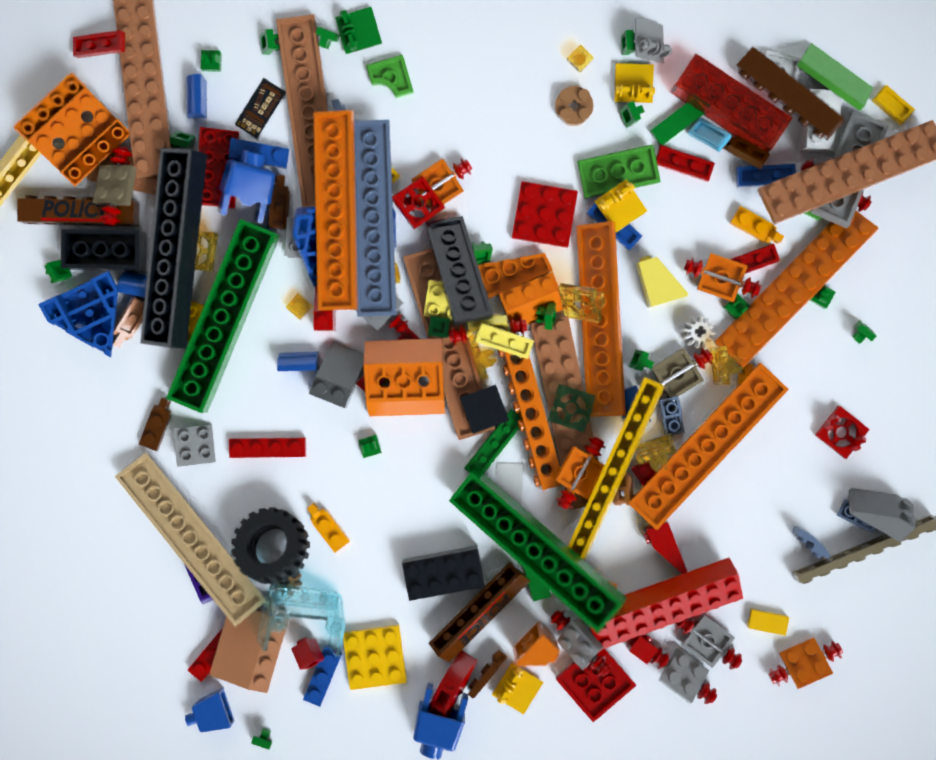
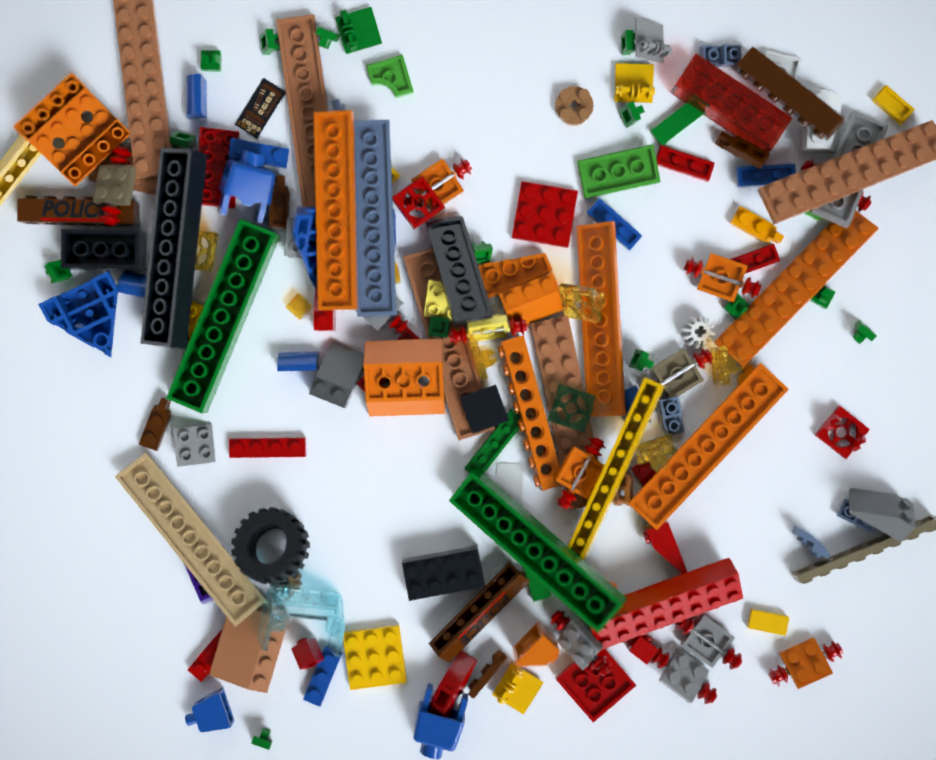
(99, 44): red plate -> none
(128, 321): nougat hinge -> none
(328, 528): light orange hinge -> none
(370, 446): green tile -> none
(503, 340): light yellow plate -> none
(547, 315): green tile -> none
(580, 58): clear yellow plate -> none
(621, 205): yellow hinge -> none
(658, 282): light yellow slope -> none
(709, 134): medium azure tile -> none
(722, 55): none -> sand blue slope
(835, 76): bright green tile -> none

